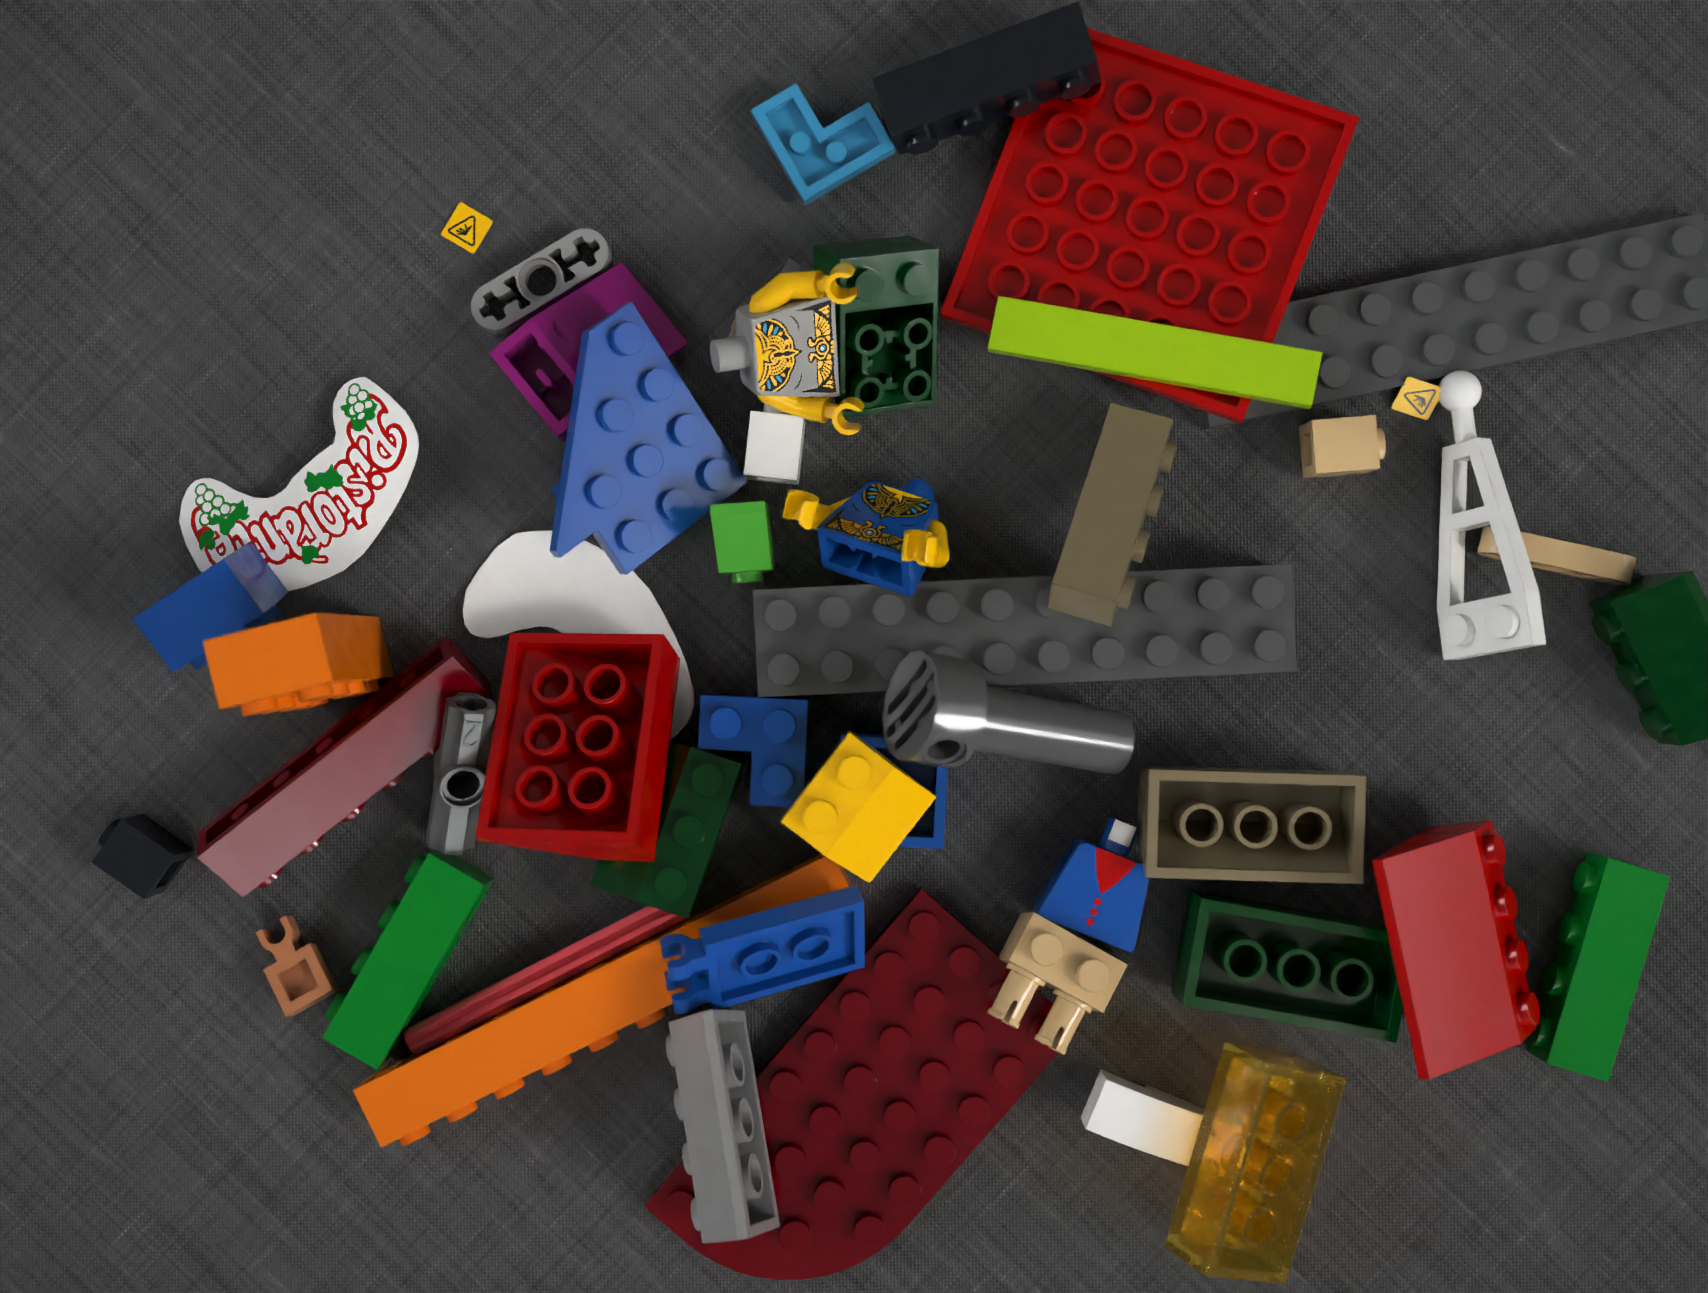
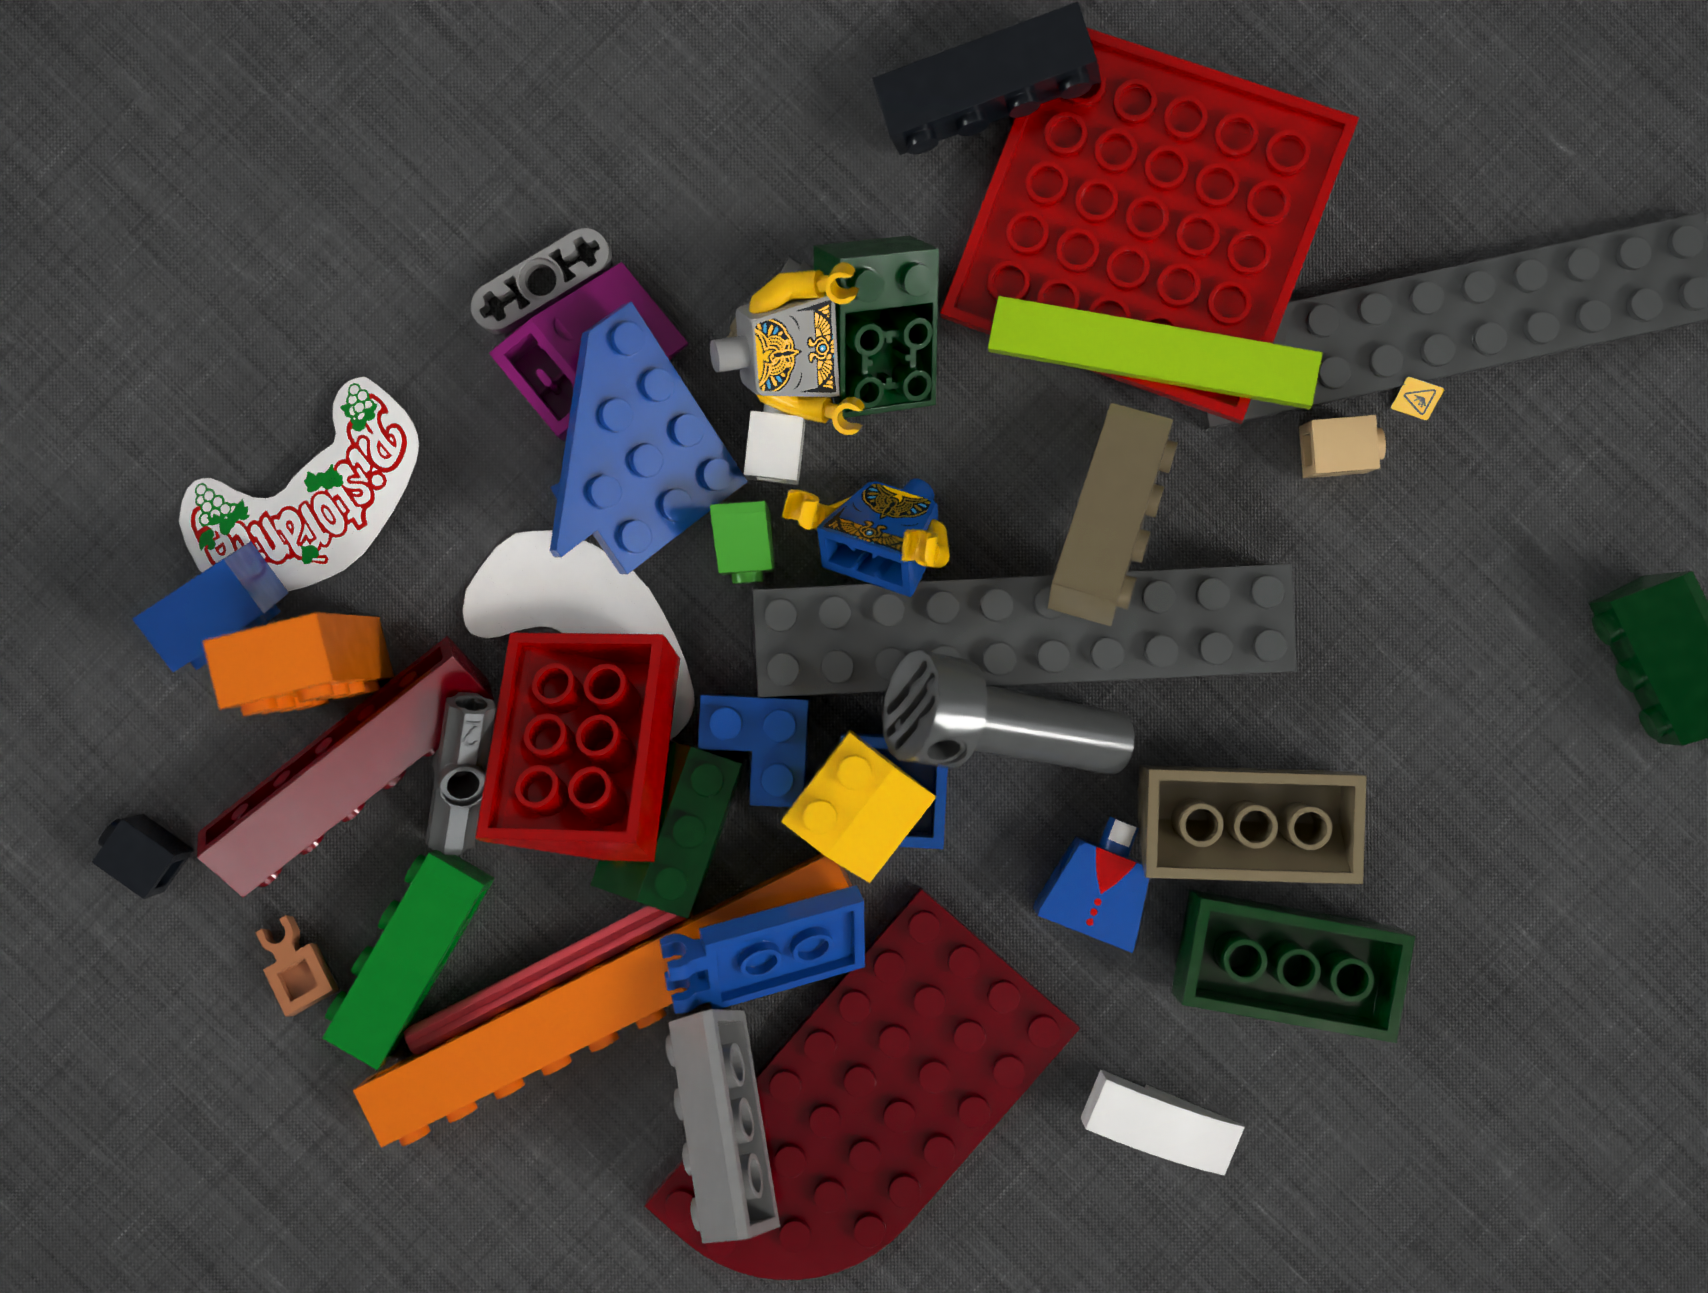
(466, 228): yellow sticker -> none
(817, 156): dark azure plate -> none
(1054, 958): tan brick -> none
(1254, 1164): clear yellow brick -> none
(1455, 945): red slope -> none
(1494, 622): white plate -> none
(1567, 558): tan beam -> none
(1597, 965): green brick -> none

